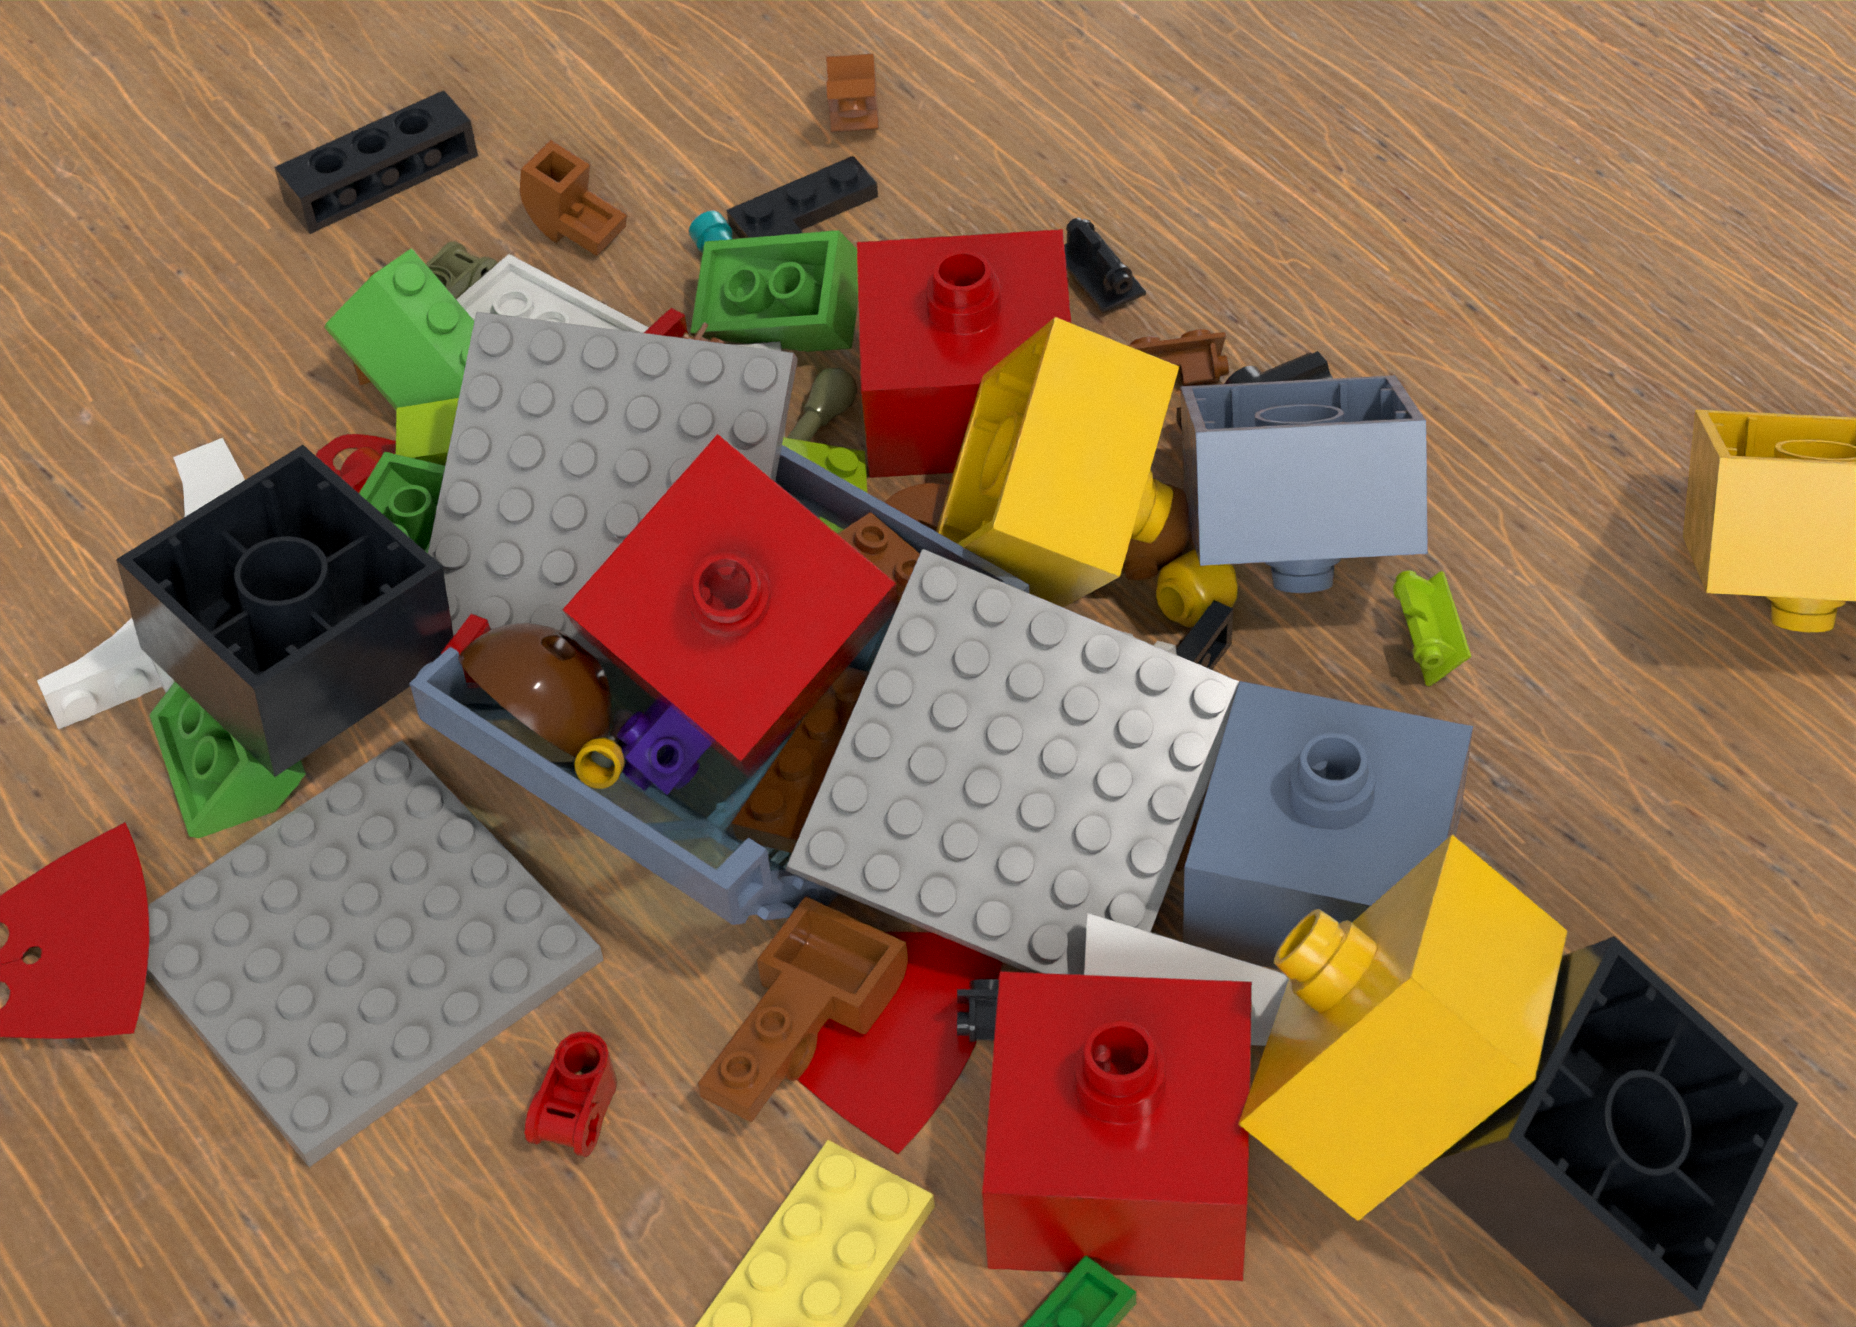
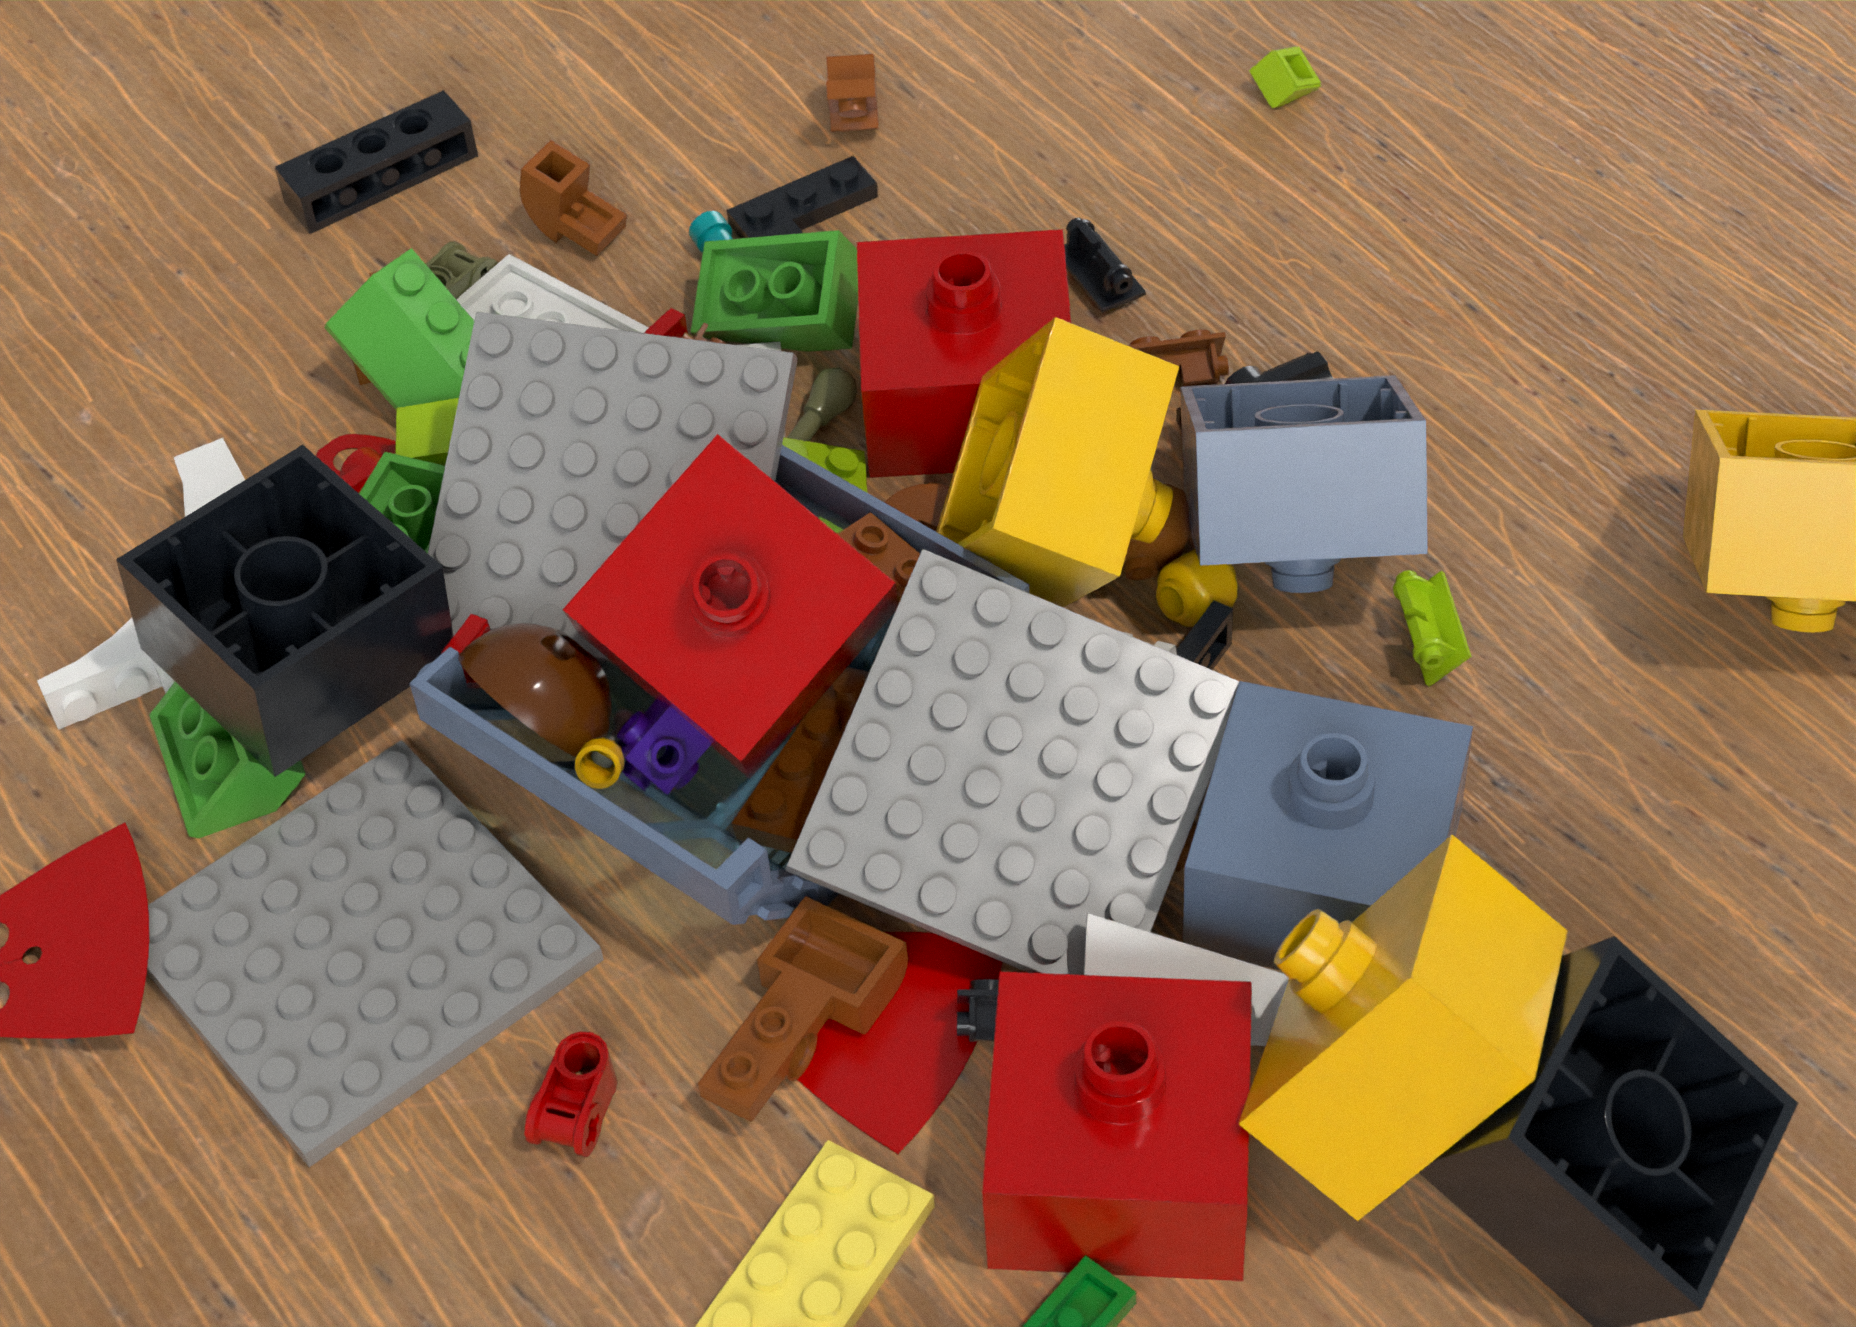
(1285, 76): none -> lime slope

